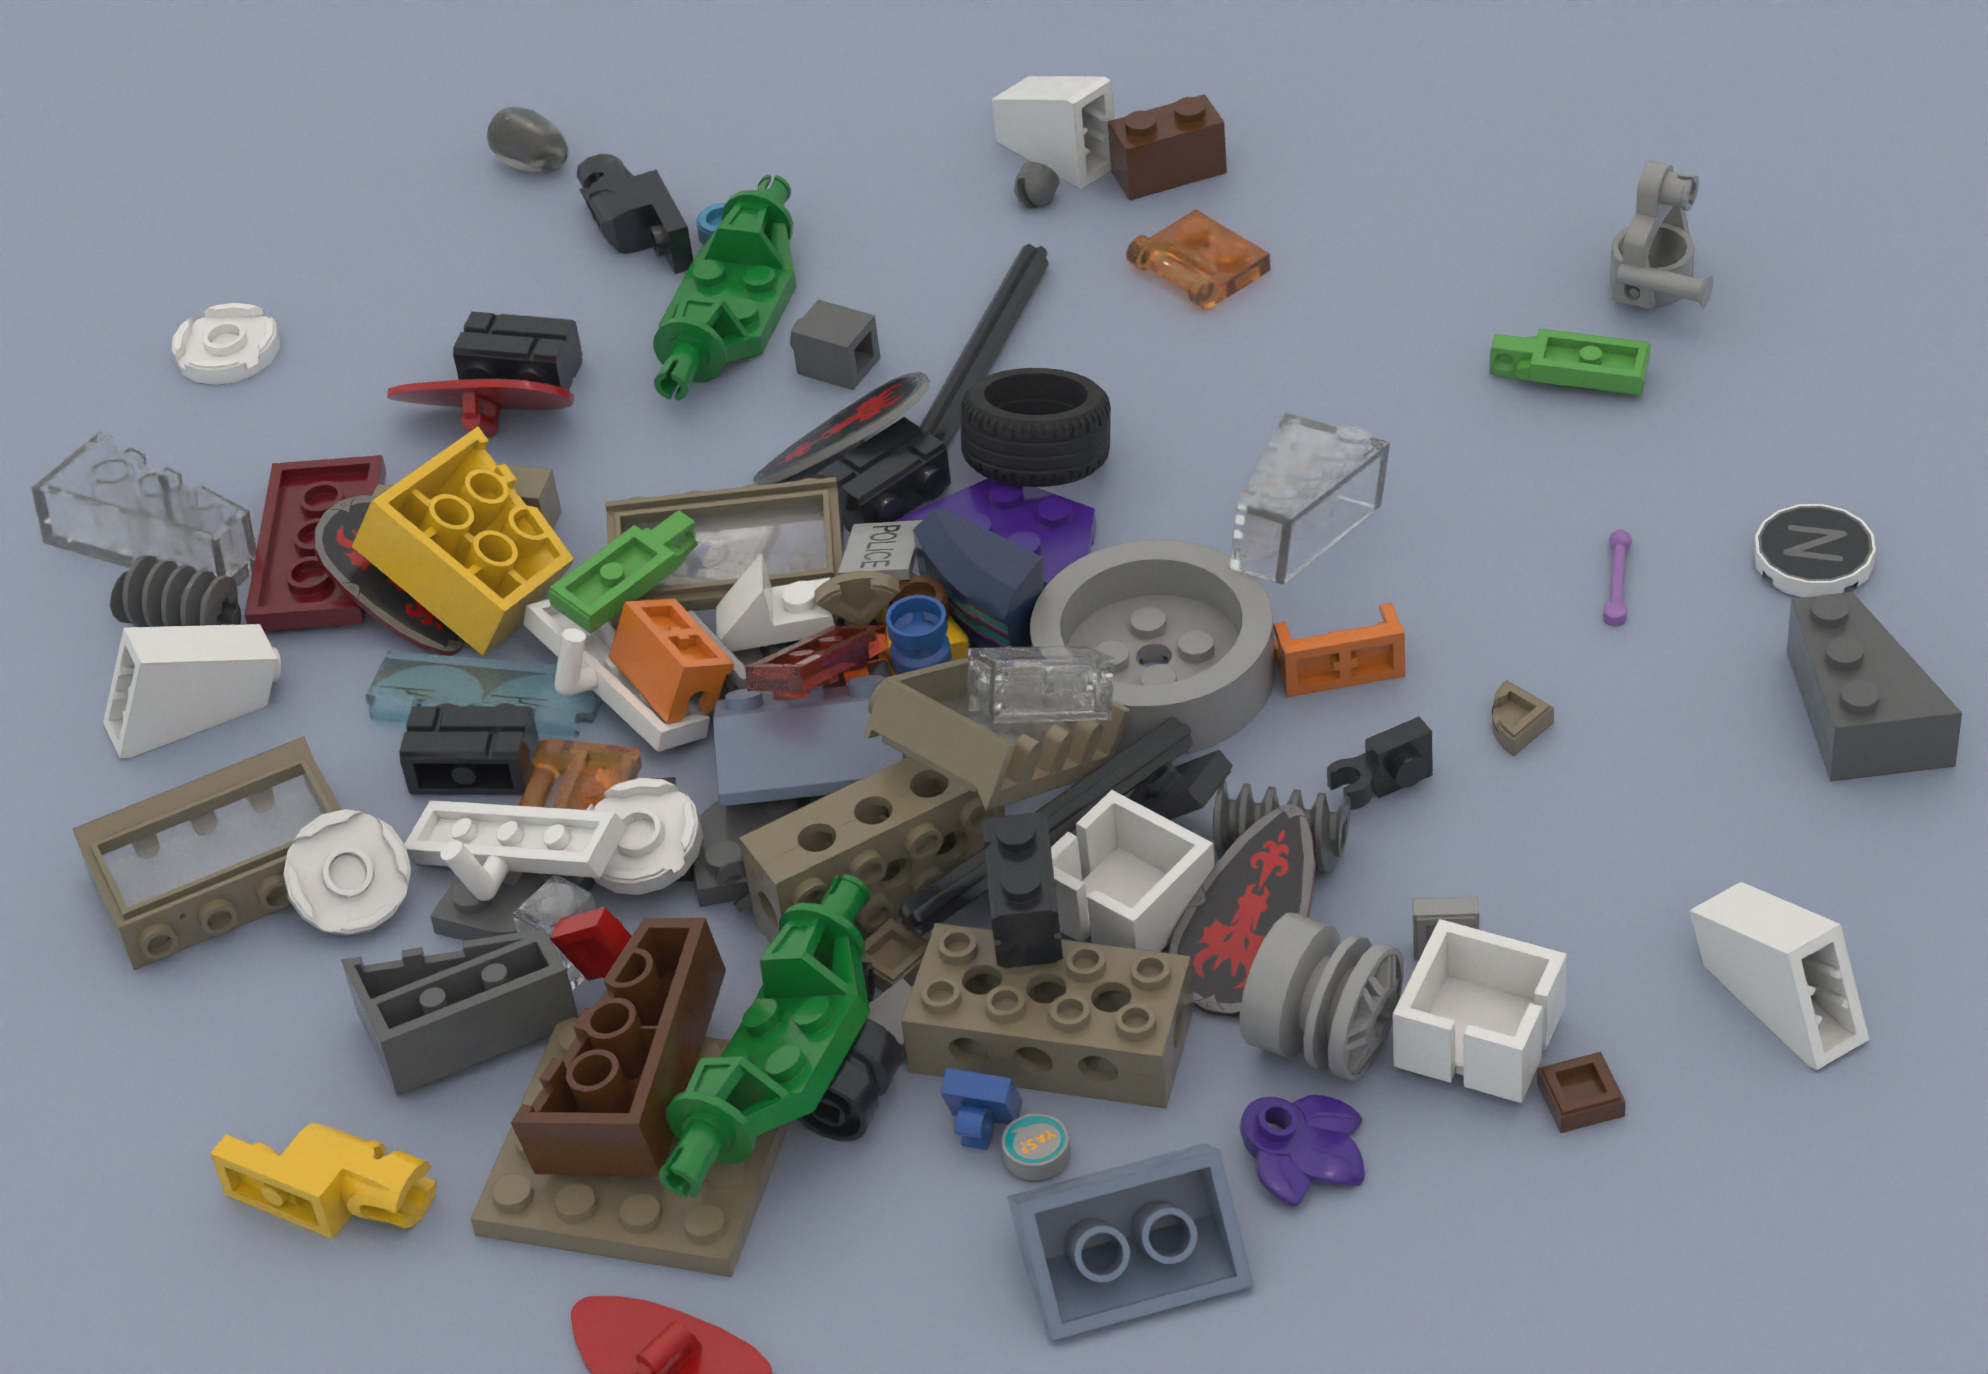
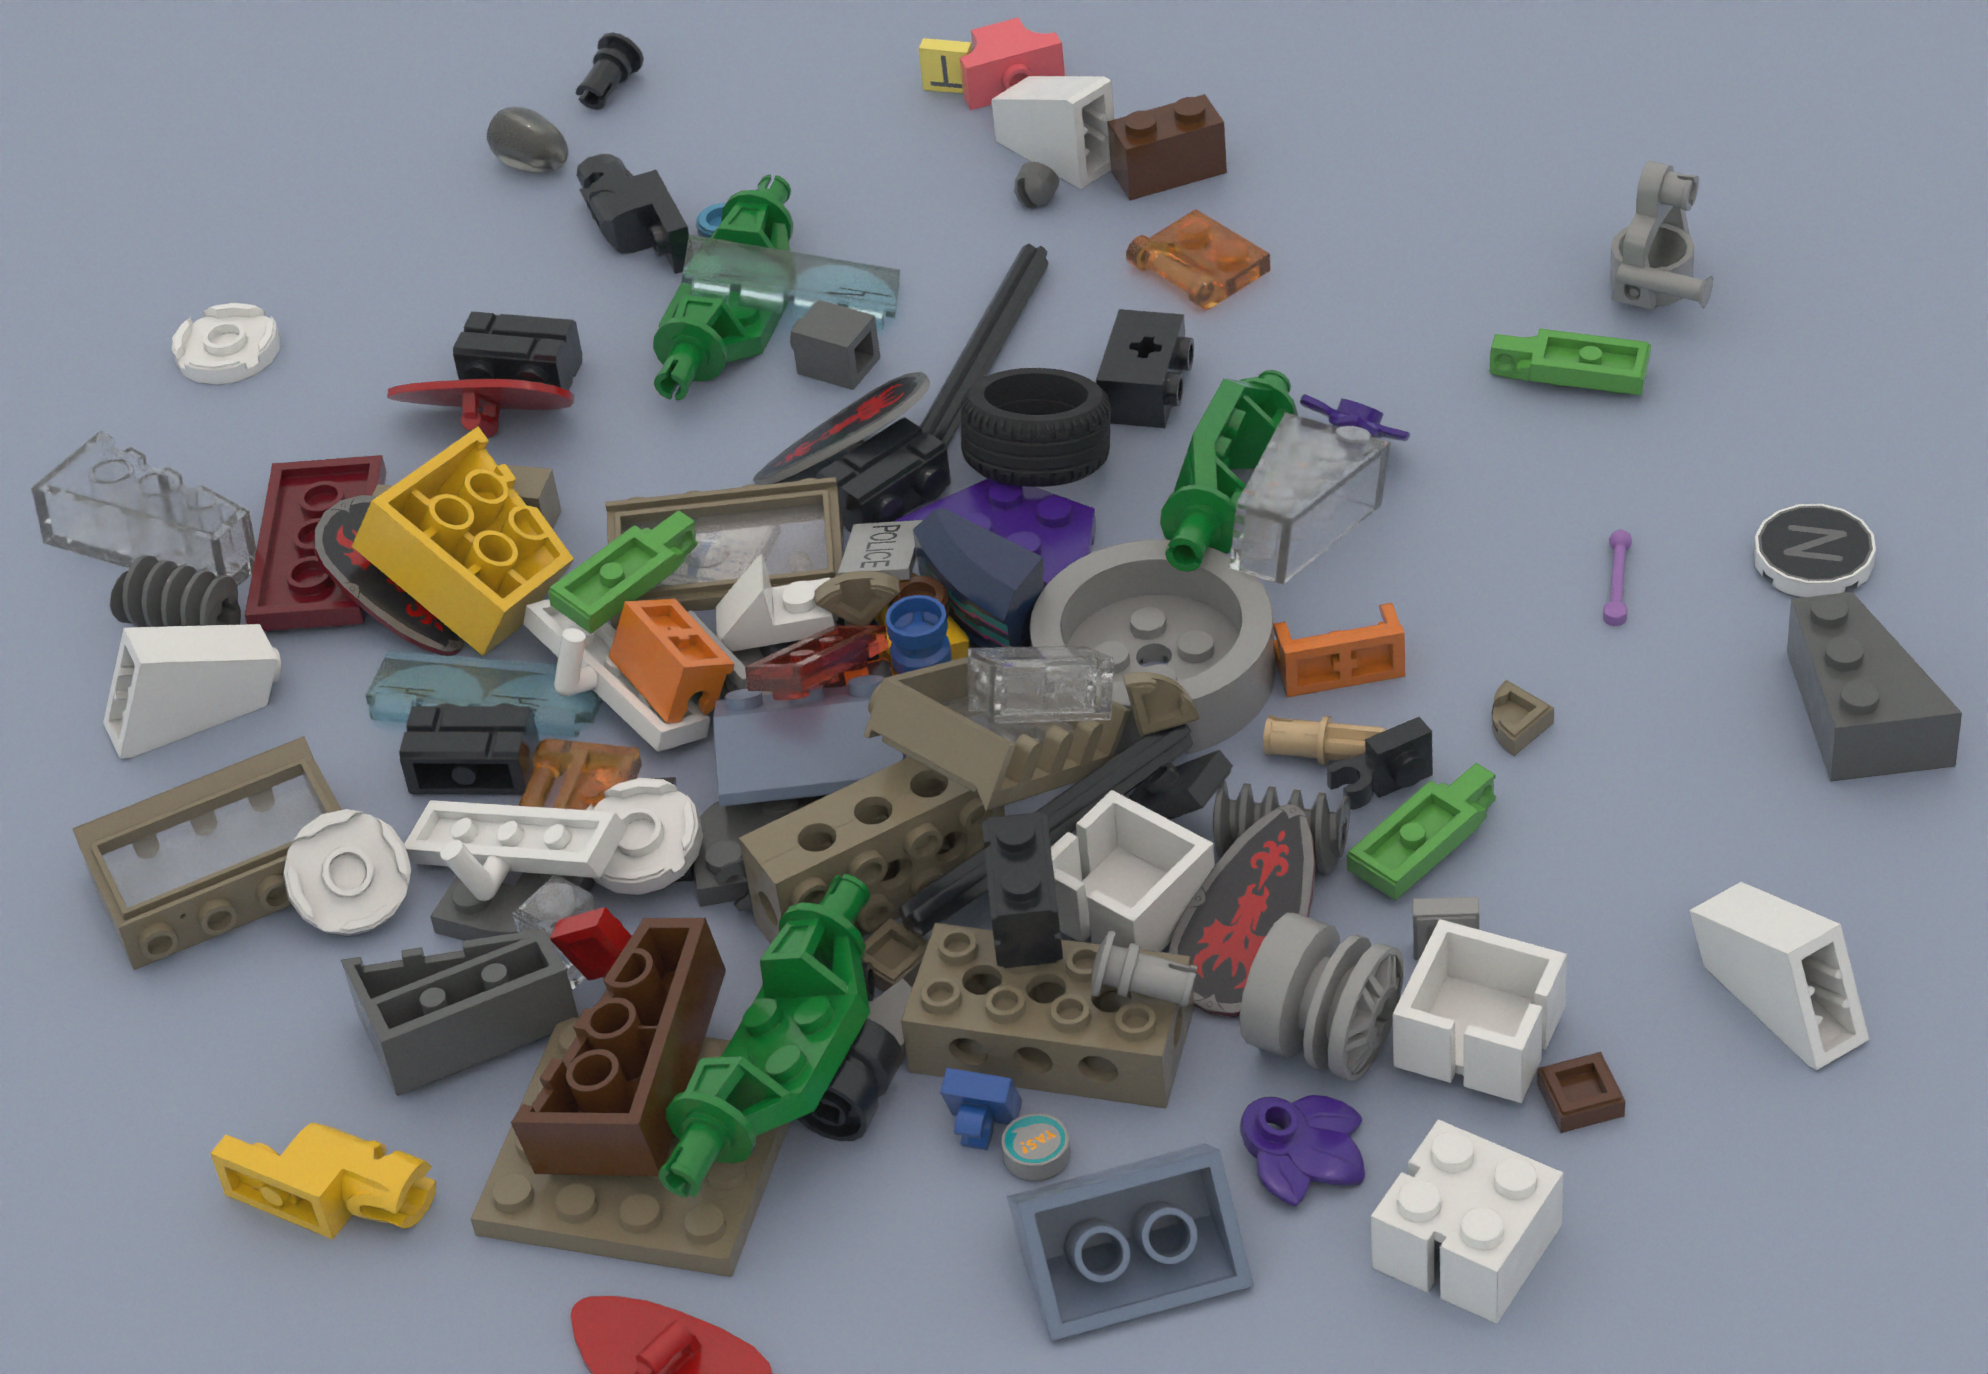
(613, 64): none -> black pin
(774, 275): none -> clear light blue windscreen
(942, 65): none -> light yellow tile
(1004, 56): none -> coral brick
(1141, 973): none -> light grey pin
(1145, 367): none -> black brick
(1158, 702): none -> dark tan tile
(1227, 437): none -> green plate
(1315, 738): none -> tan axle
(1355, 414): none -> dark purple plate
(1422, 832): none -> bright green hinge
(1484, 1207): none -> white piece

